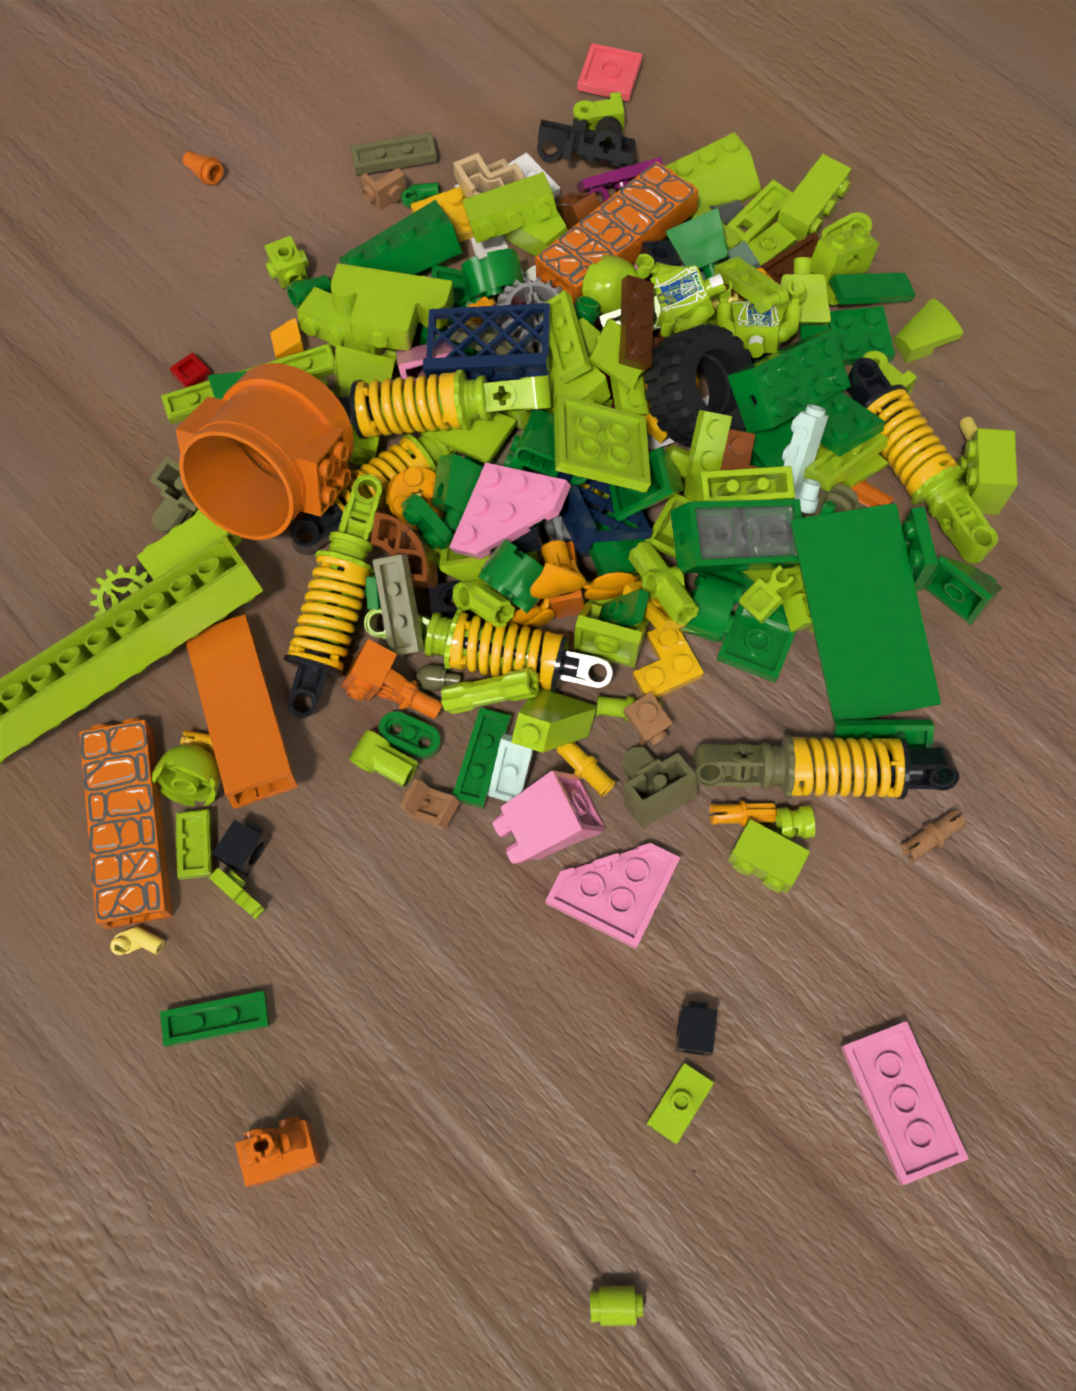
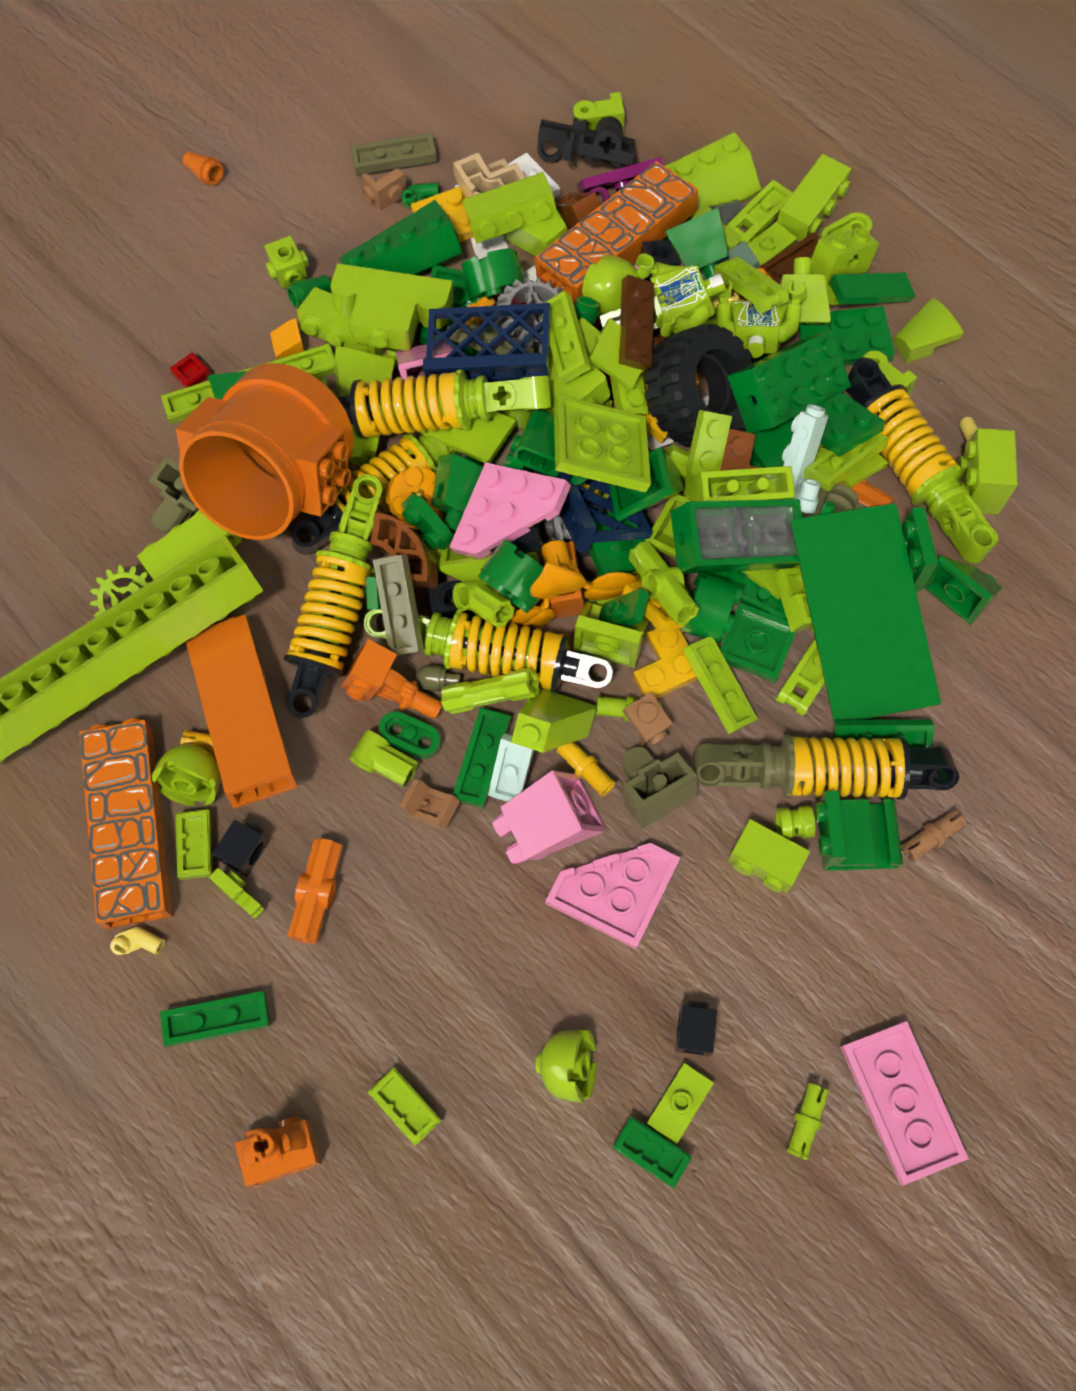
(315, 891): none -> orange piece
(404, 1106): none -> lime plate
(567, 1065): none -> lime cylinder
(609, 71): coral plate -> none
(615, 1305): lime brick -> none
(652, 1152): none -> green plate
(720, 684): none -> lime plate
(742, 813): light orange axle -> none
(763, 598): lime plate -> none
(808, 677): none -> lime plate
(808, 1121): none -> lime pin
(857, 834): none -> green piece

